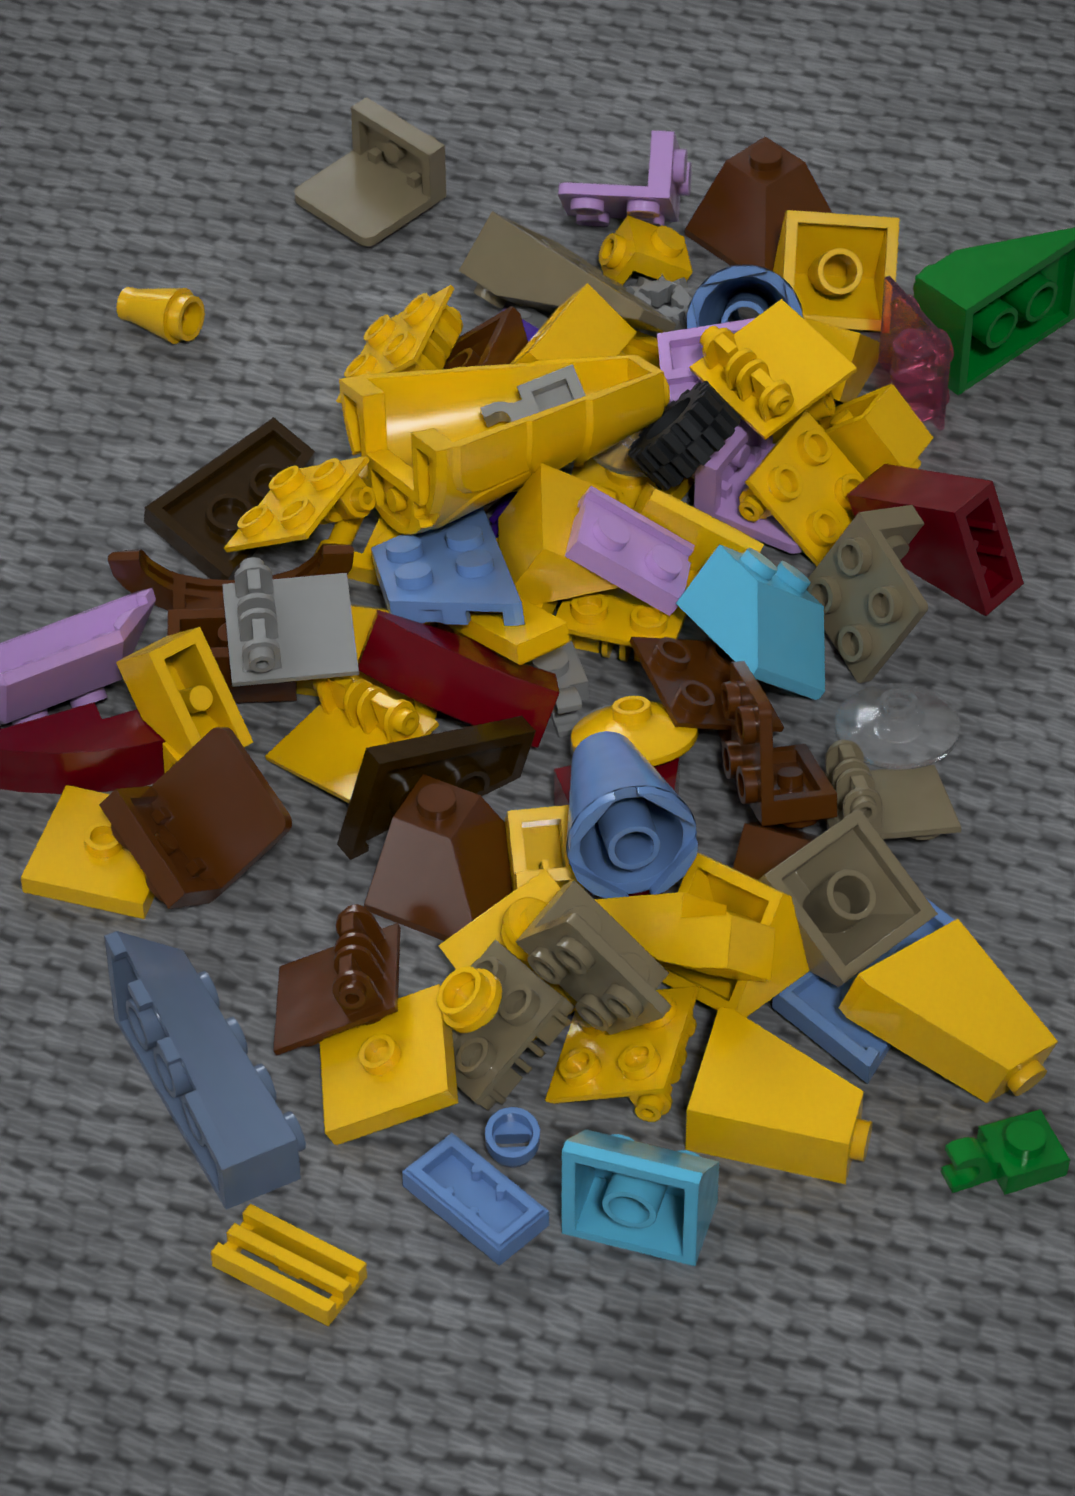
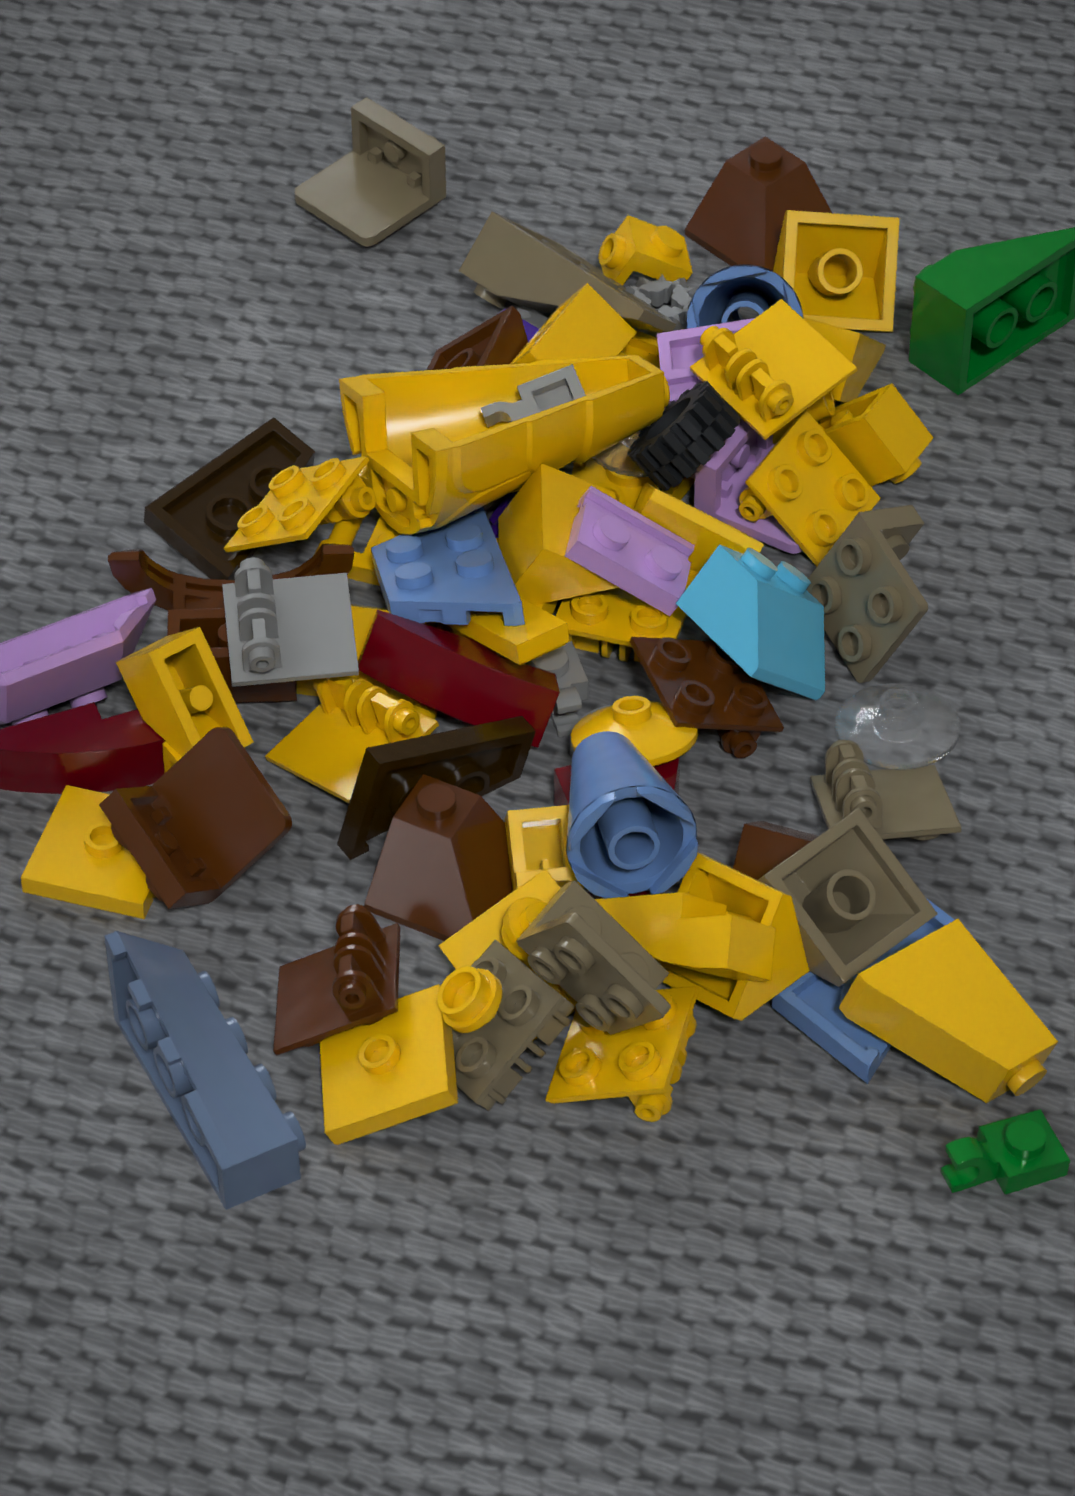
(163, 311): yellow cone -> none
(294, 1254): yellow tile -> none
(411, 340): yellow hinge -> none
(475, 1198): medium blue plate -> none
(509, 1127): medium blue hinge -> none
(637, 1195): medium azure slope -> none
(654, 203): lavender bracket -> none
(773, 1105): yellow slope -> none
(777, 782): reddish brown bracket -> none
(915, 354): clear pink hinge -> none
(964, 535): dark red slope -> none

